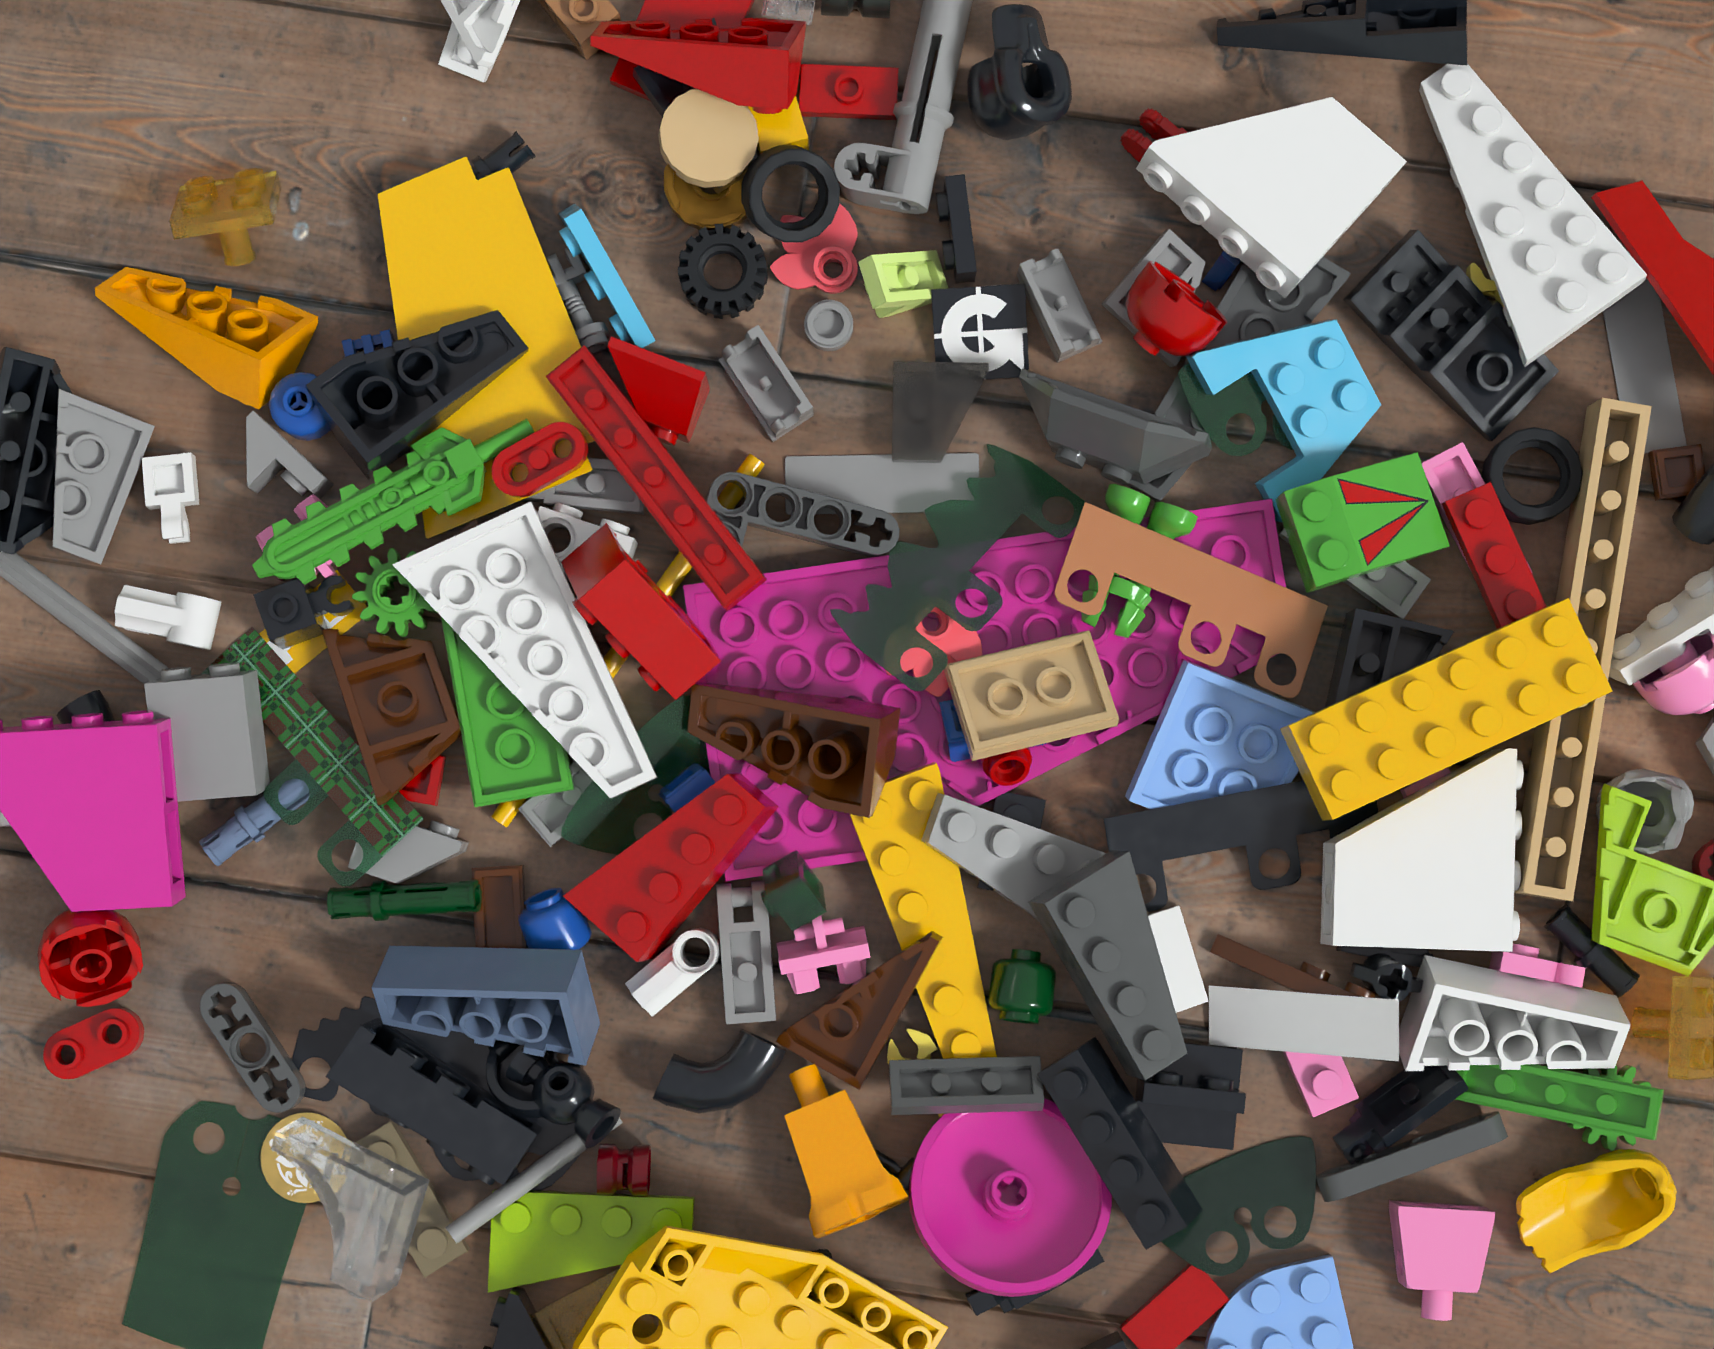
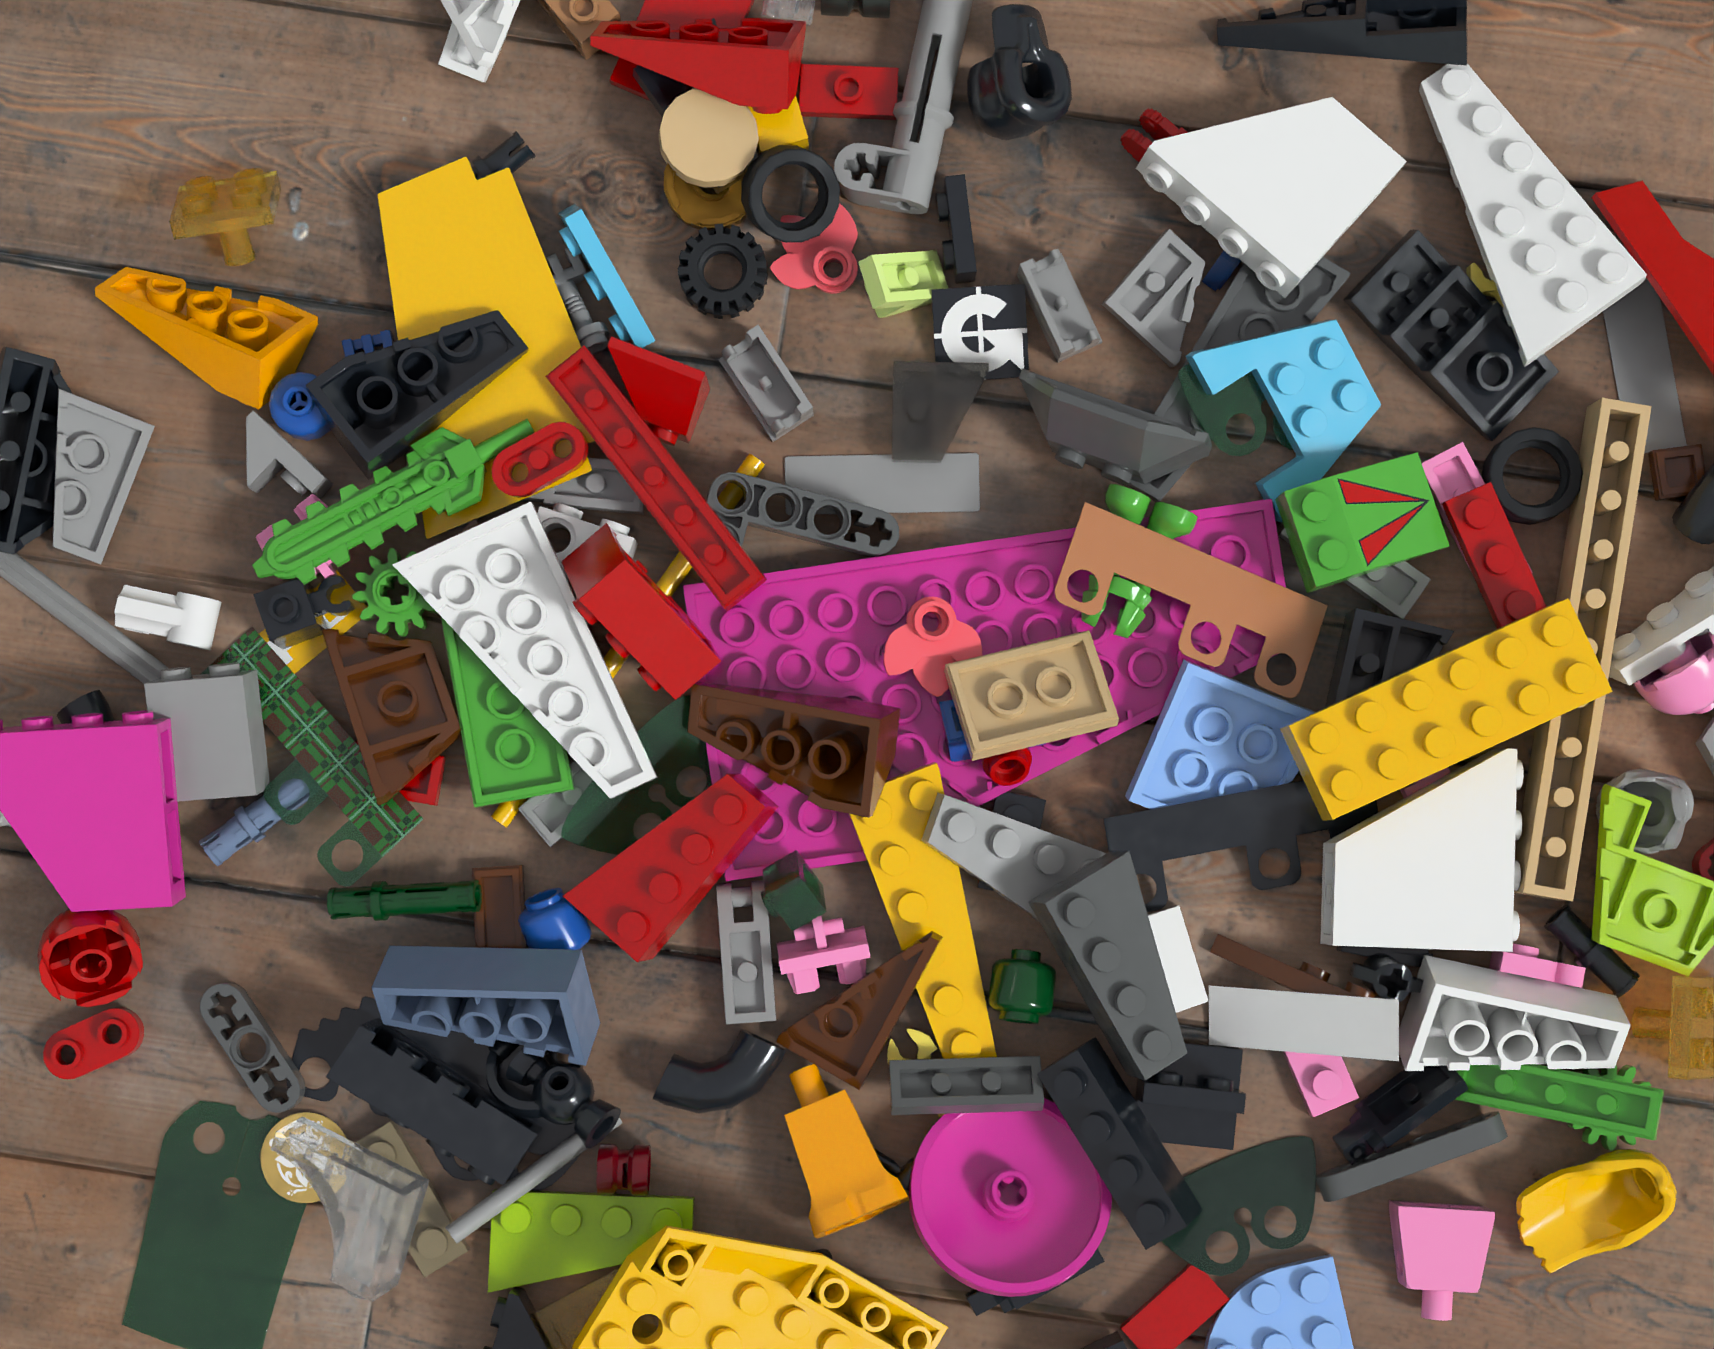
(171, 486): white plate -> none
(415, 853): light grey slope -> none
(671, 972): white piece -> none
(686, 787): blue tile -> none
(828, 325): light grey tile -> none
(937, 575): clear green piece -> none
(1170, 313): red cylinder -> none

